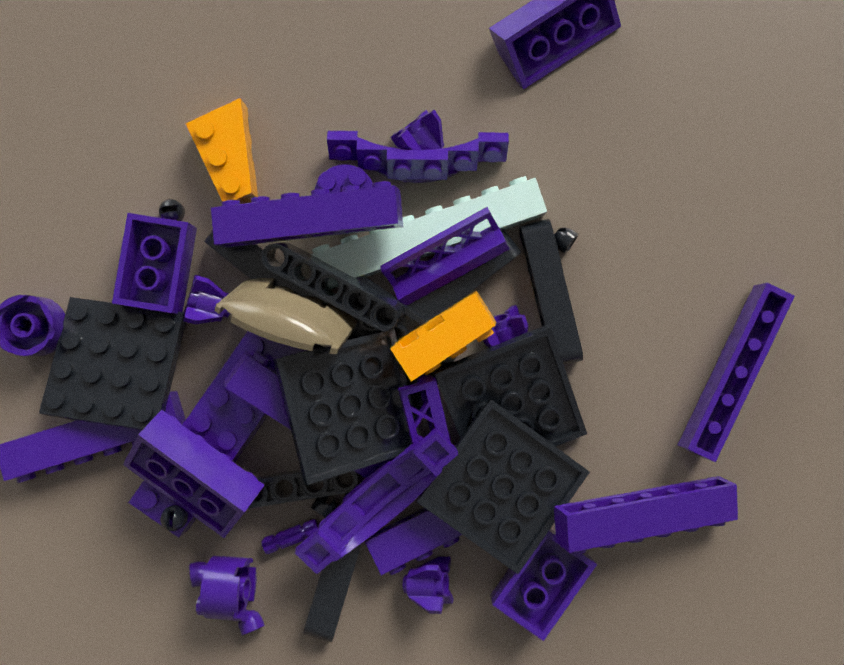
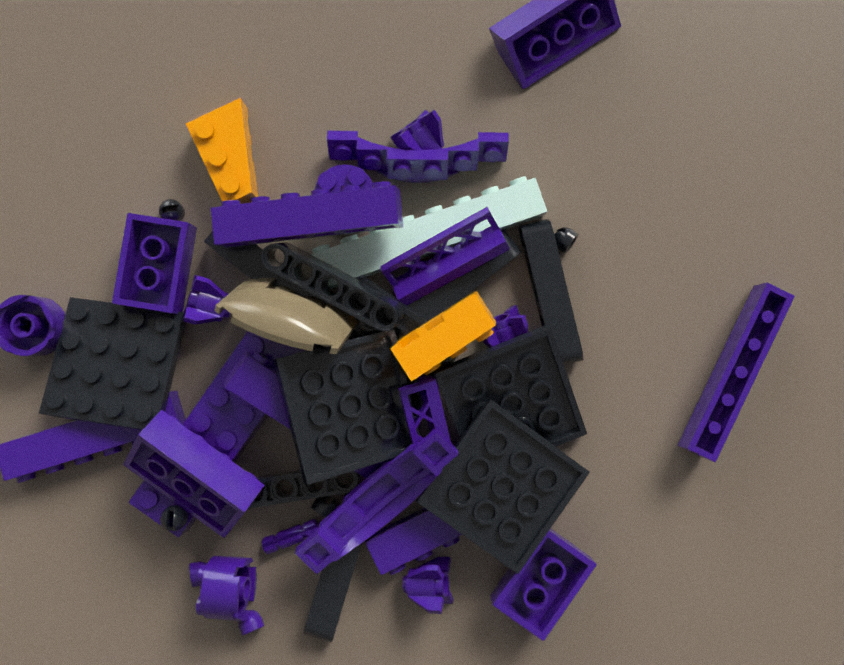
(645, 514): dark purple brick -> none

